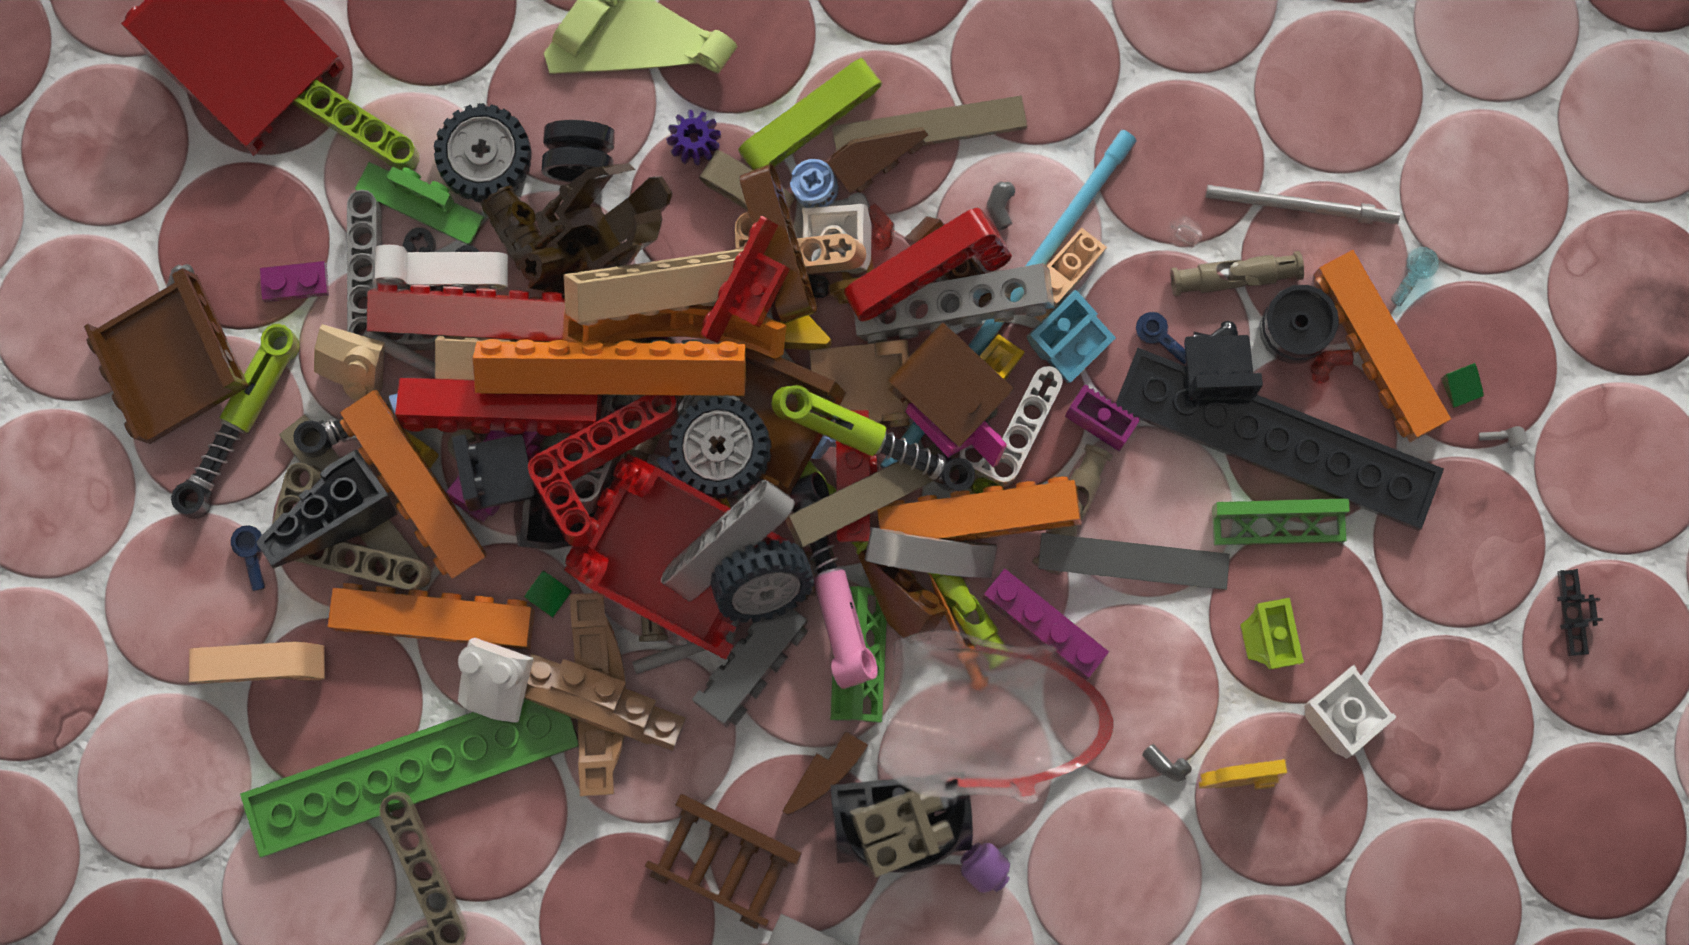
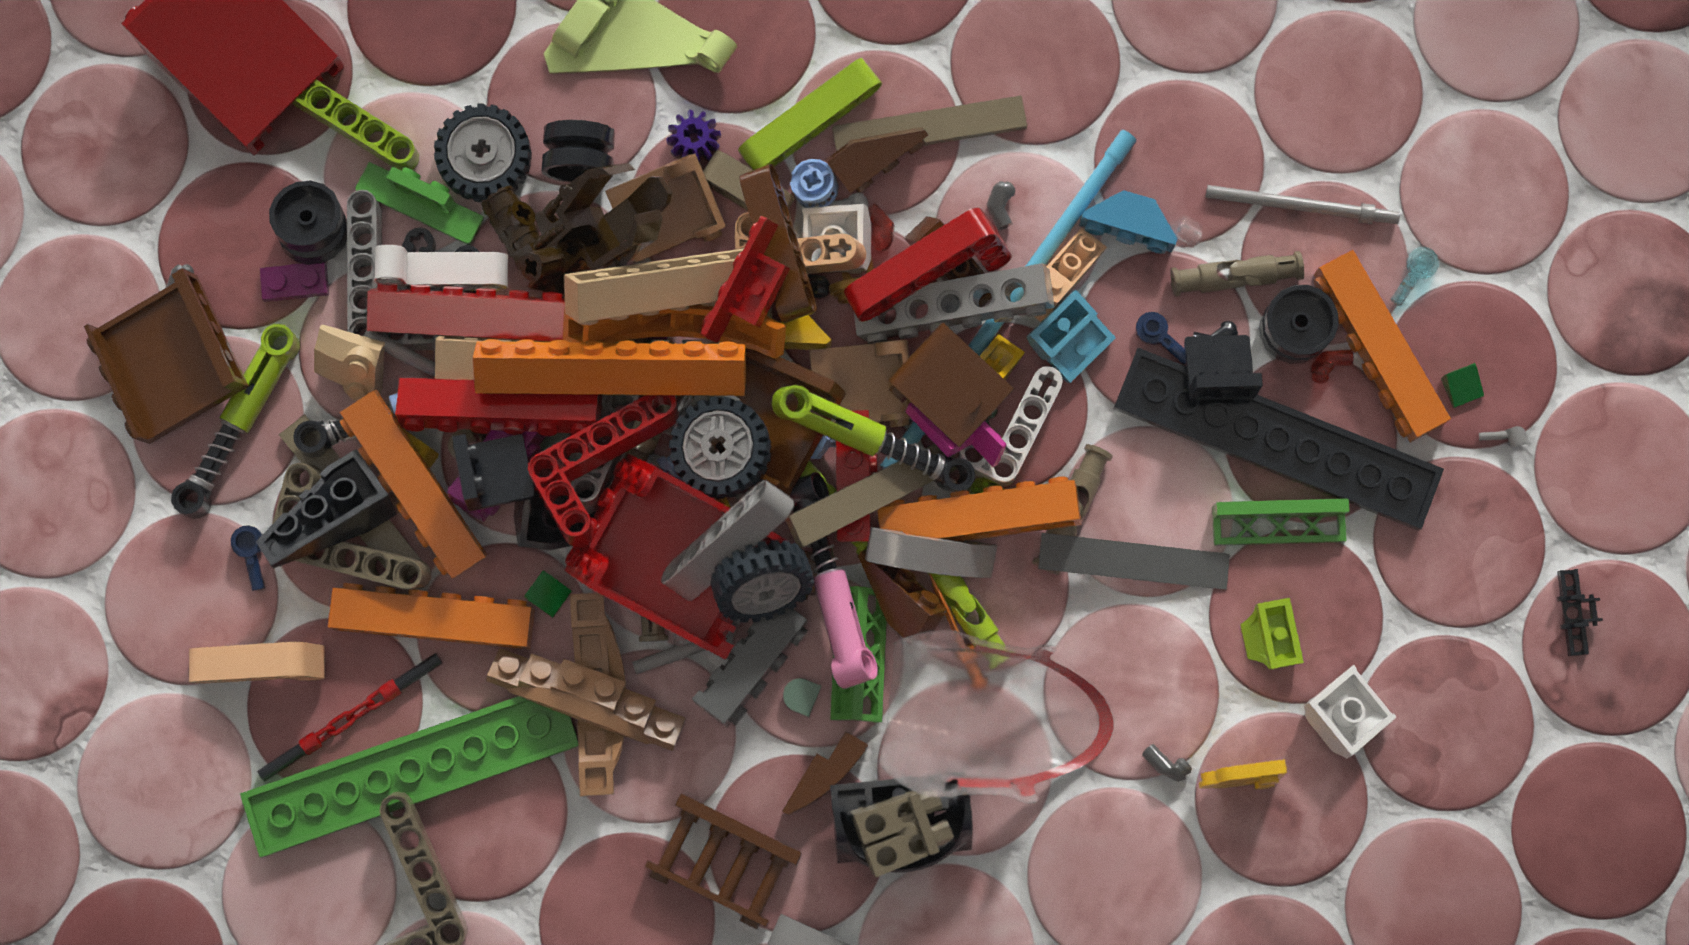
(308, 222): none -> black wheel
(312, 742): none -> piece
(493, 680): white slope -> none
(691, 209): none -> medium nougat door
(801, 696): none -> sand green tile
(985, 867): medium lavender head -> none
(1045, 624): magenta brick -> none
(1102, 418): magenta brick -> none
(1131, 220): none -> dark azure slope

